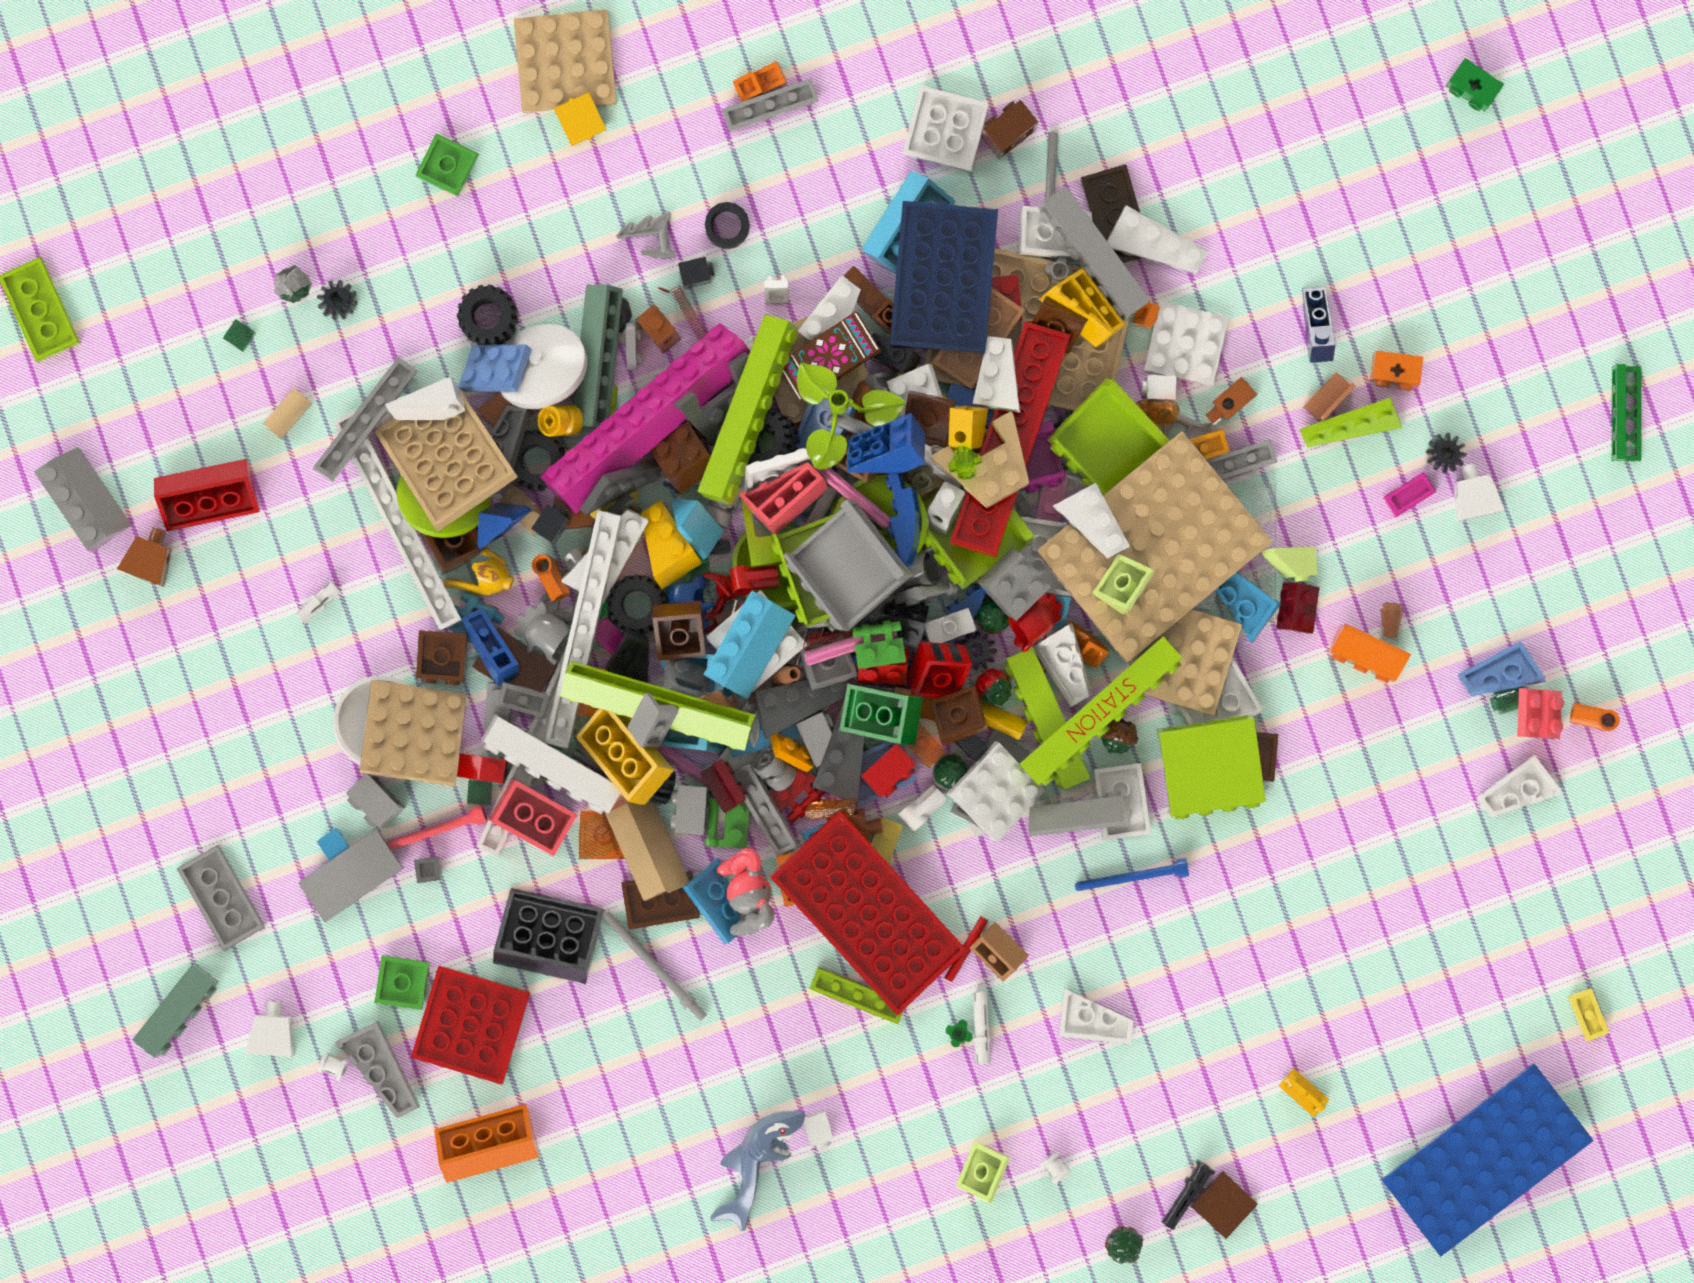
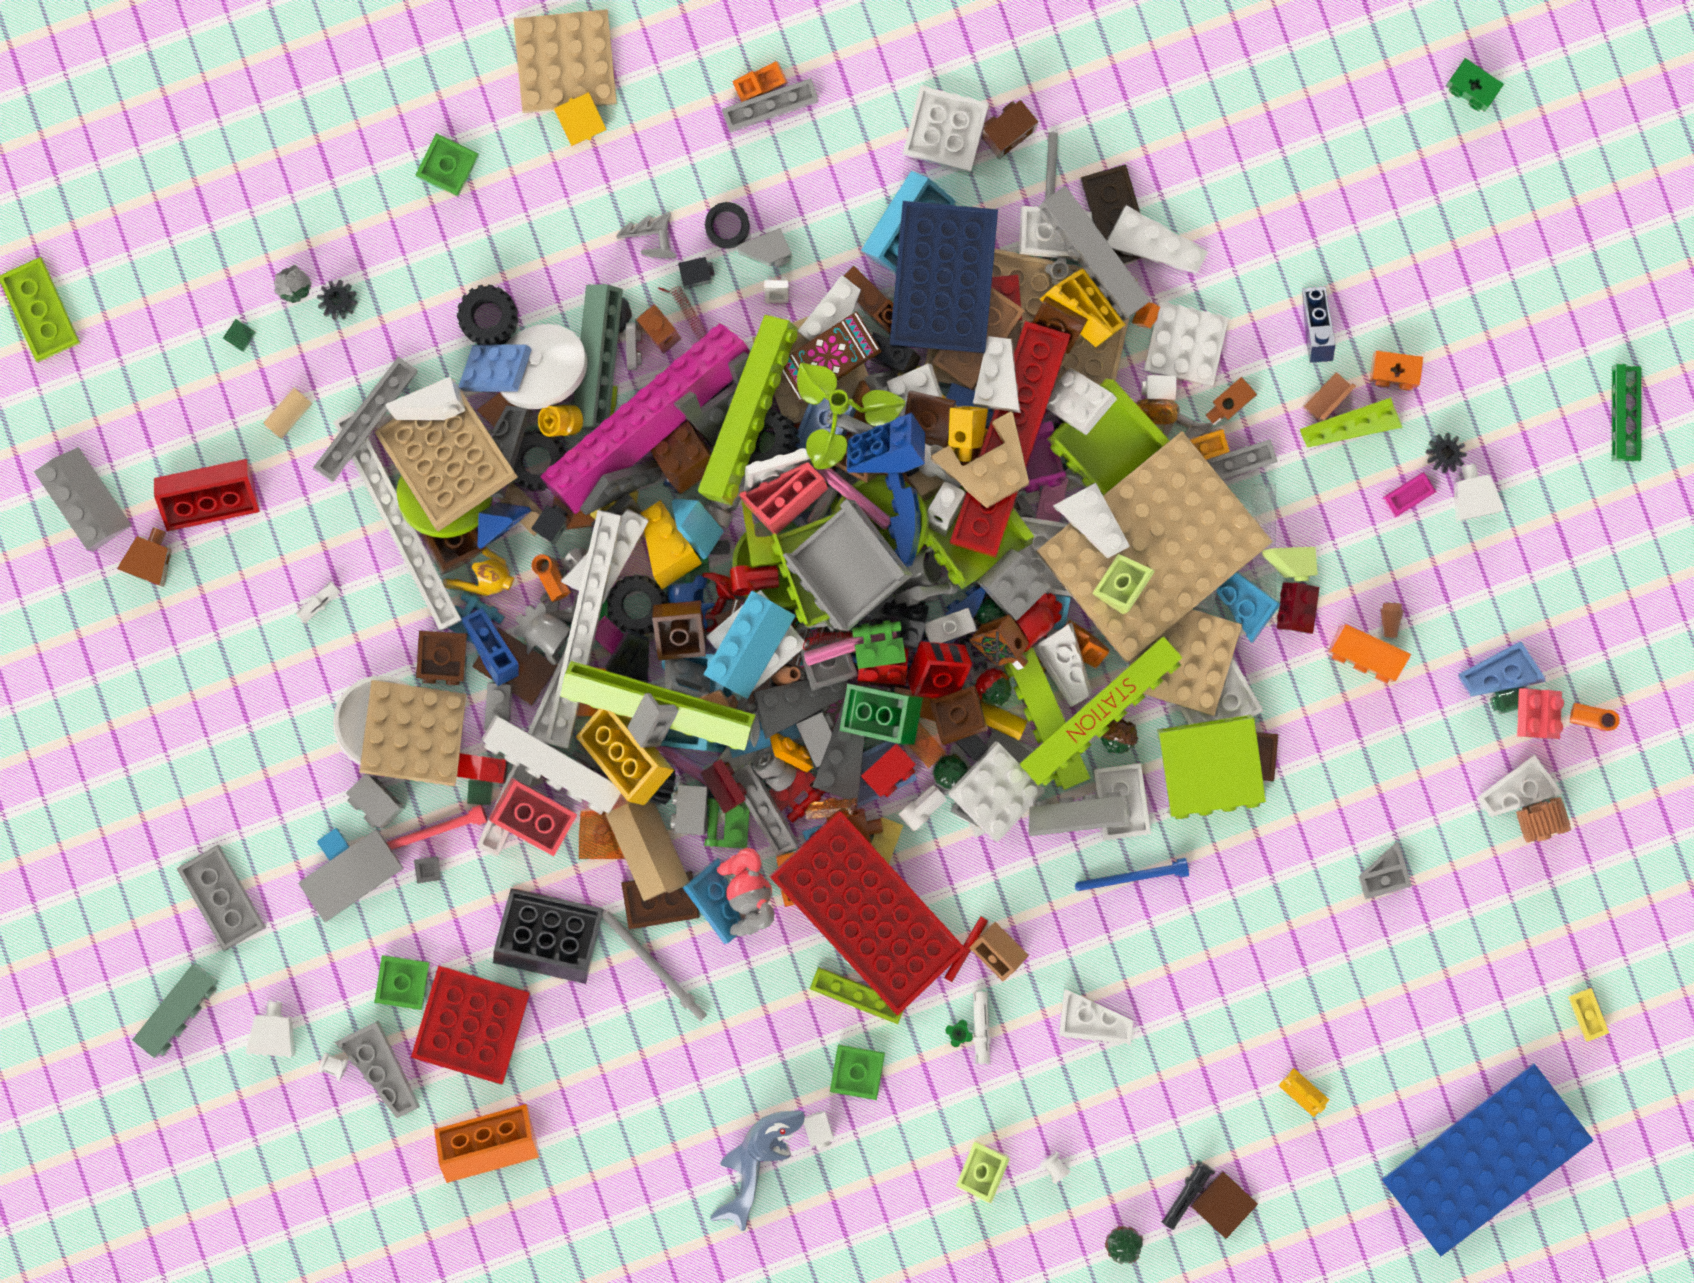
(522, 699): light grey plate -> none
(767, 249): none -> light grey slope
(857, 1072): none -> bright green plate
(923, 484): olive plate -> none
(964, 463): clear neon green piece -> none
(1001, 642): none -> dark orange torso
(1079, 401): none -> white plate
(1385, 874): none -> light grey wing
(1543, 819): none -> nougat brick

